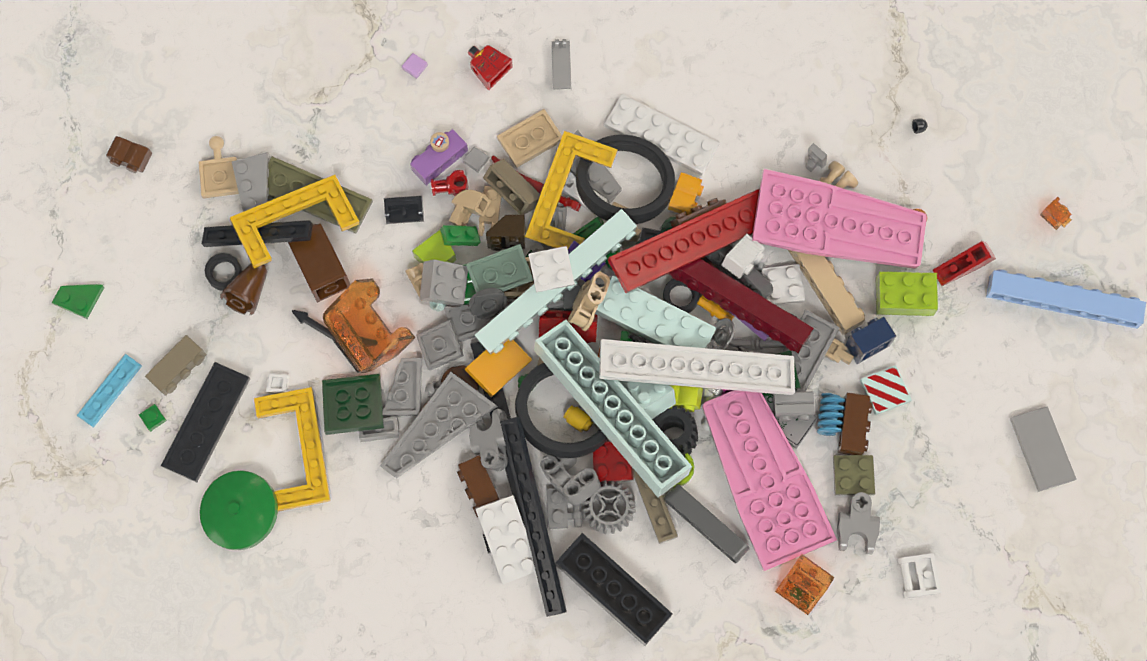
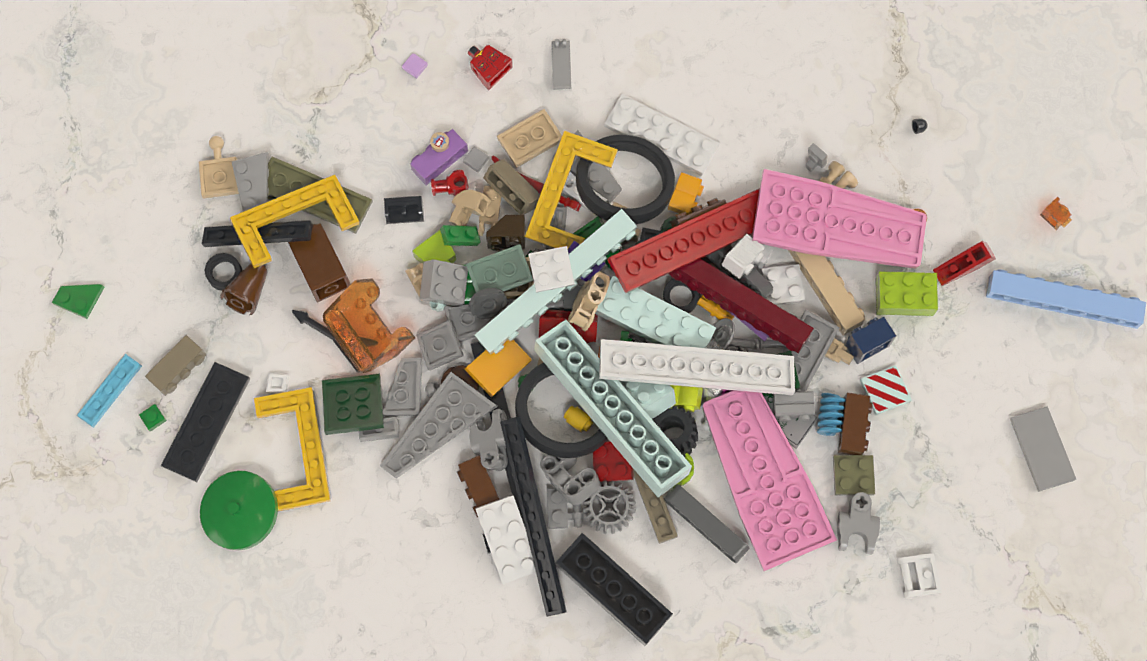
(128, 154): reddish brown brick -> none
(804, 584): clear orange slope -> none

